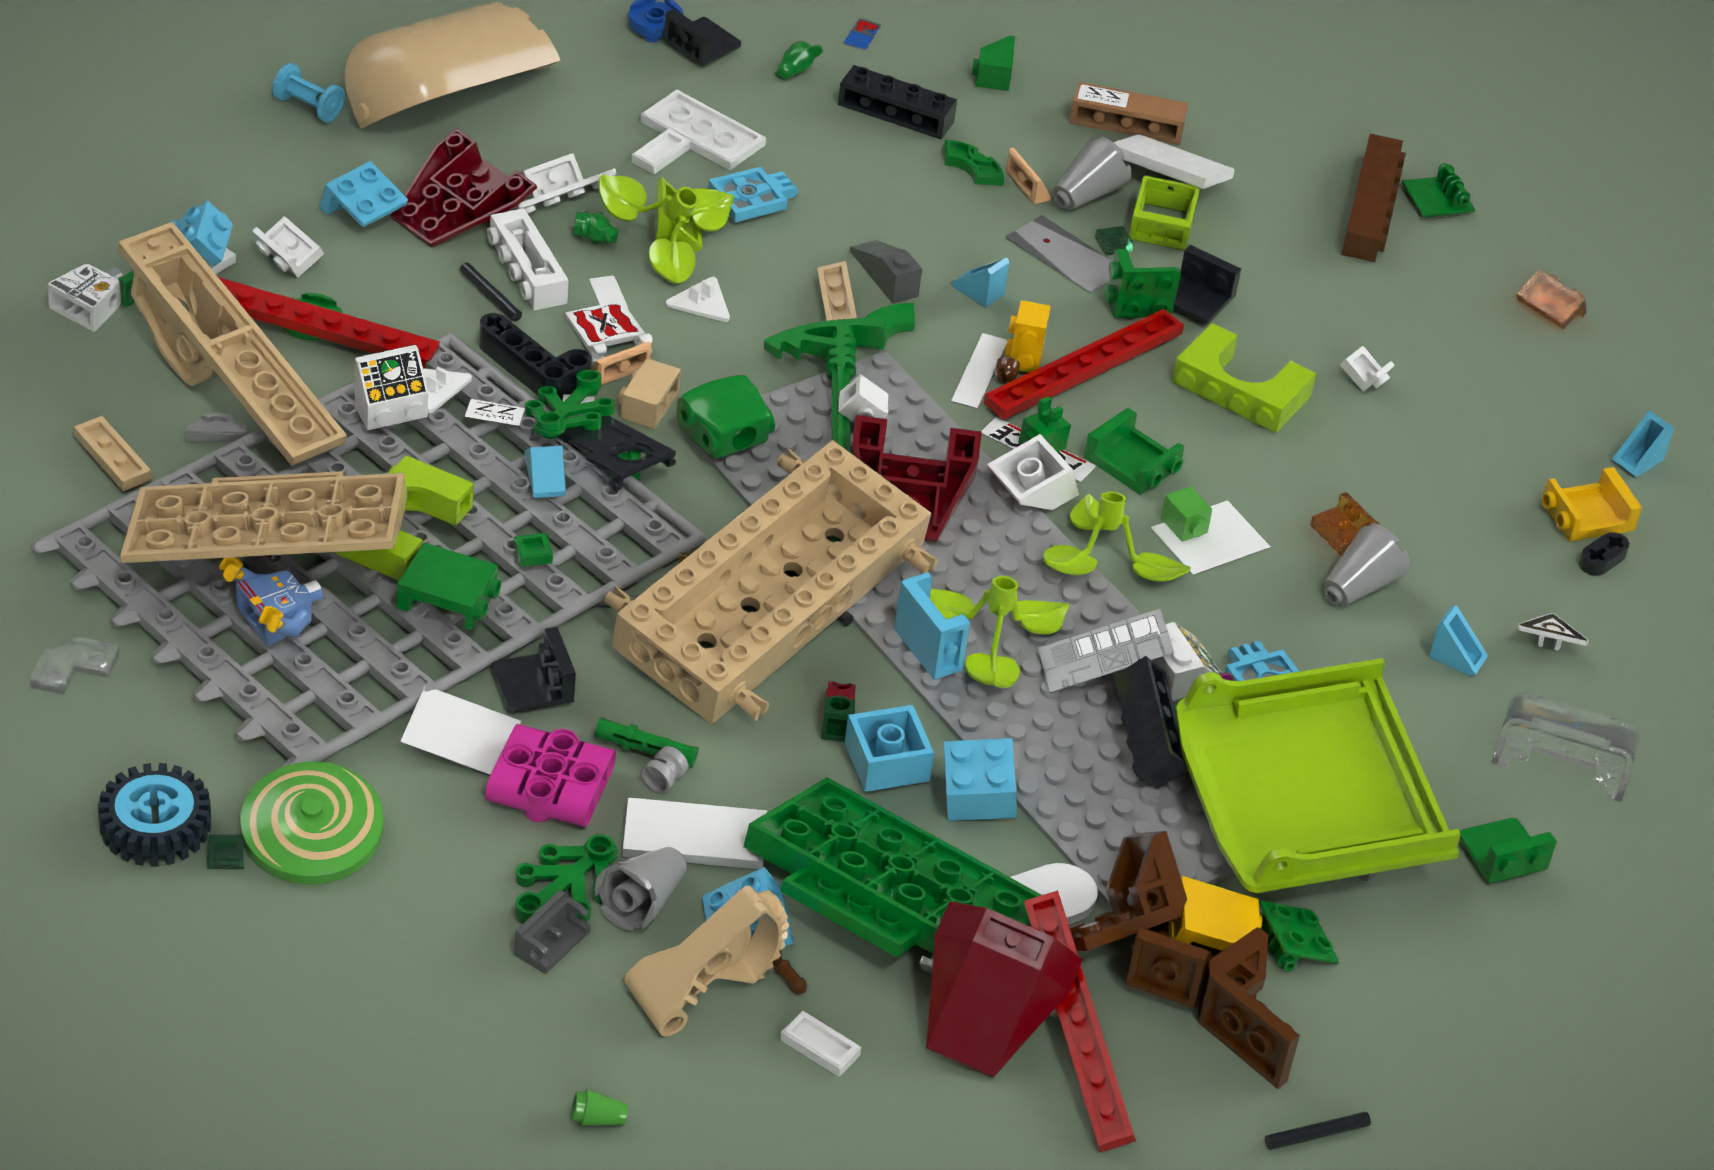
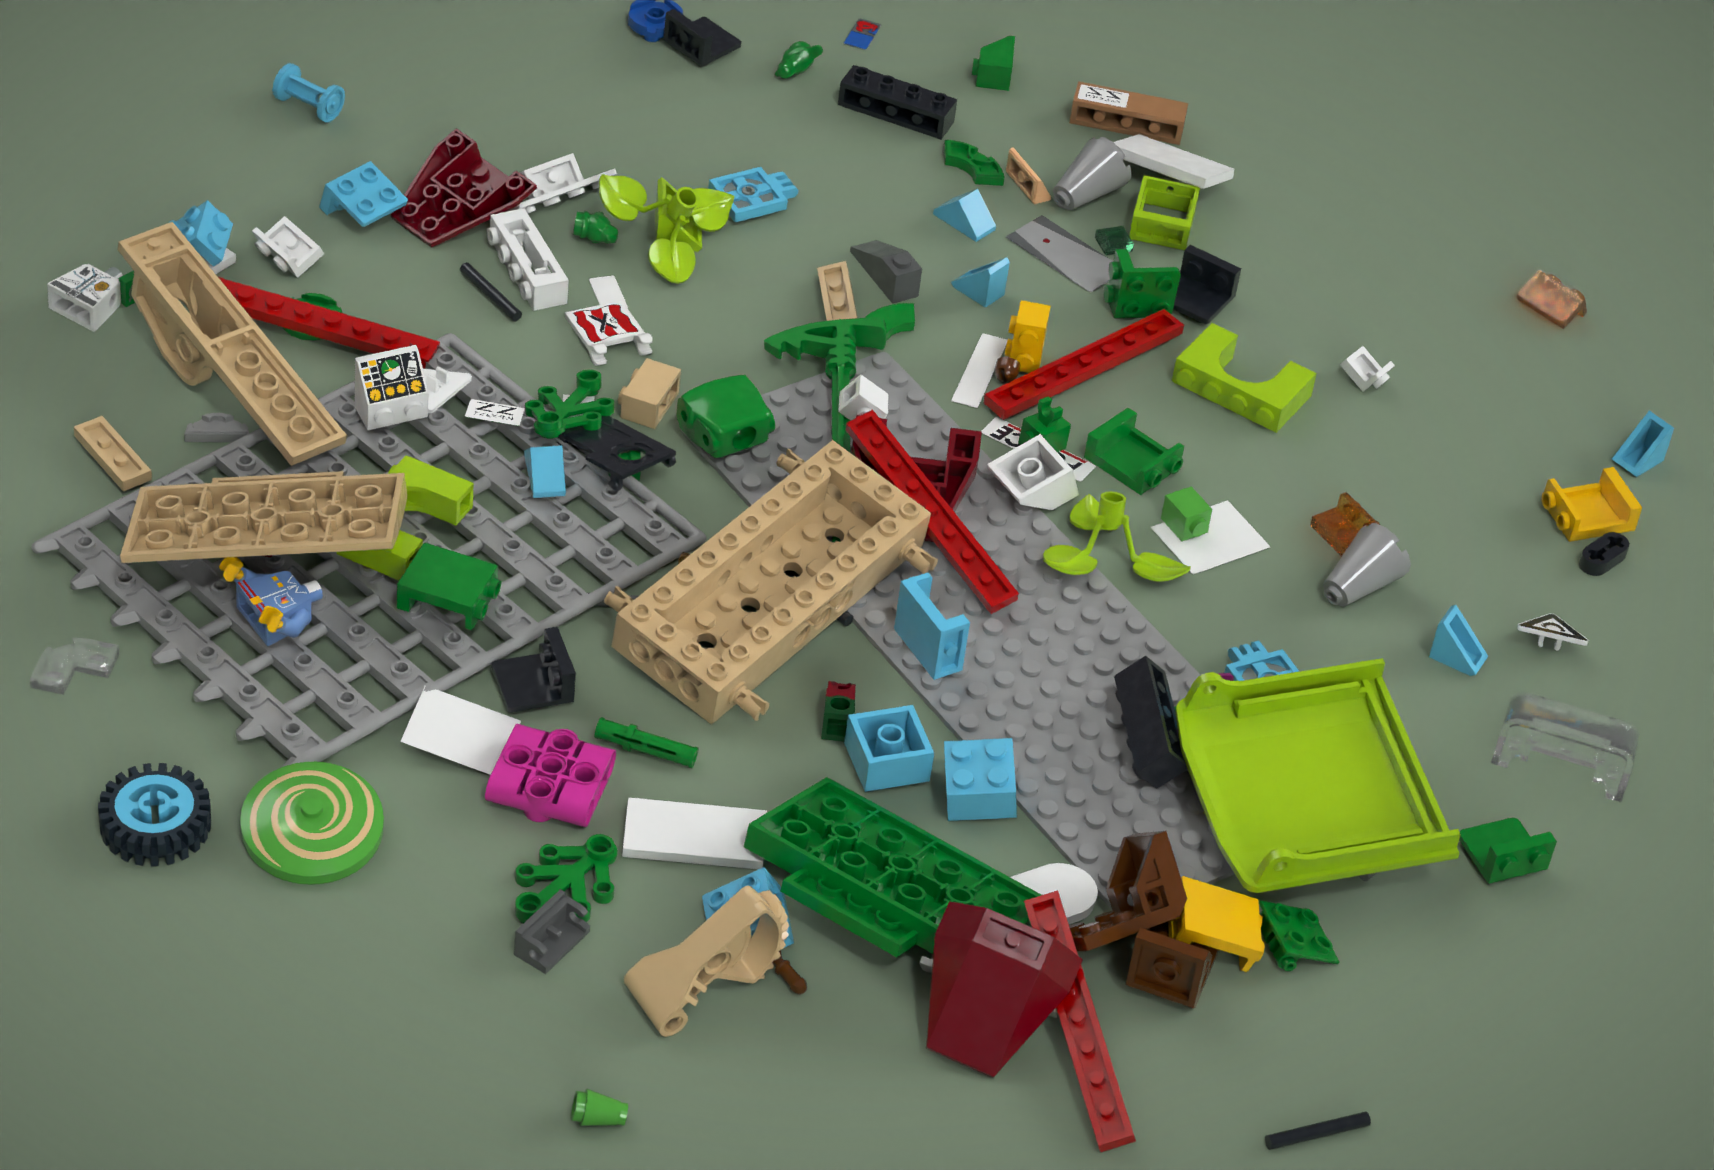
(225, 852): clear green tile -> none
(442, 57): tan panel -> none
(528, 359): black beam -> none
(533, 550): green tile -> none
(622, 363): light nougat slope -> none
(639, 887): light grey cone -> none
(660, 151): white tile -> none
(664, 769): light grey wheel -> none
(702, 300): white piece -> none
(706, 129): white tile -> none
(821, 1043): white tile -> none
(944, 525): none -> red plate
(968, 215): none -> medium azure slope
(1035, 616): lime plant -> none
(1104, 650): light grey sticker -> none
(1186, 662): white slope -> none
(1235, 1015): reddish brown bracket -> none
(1374, 198): reddish brown brick -> none
(1439, 194): green hinge -> none

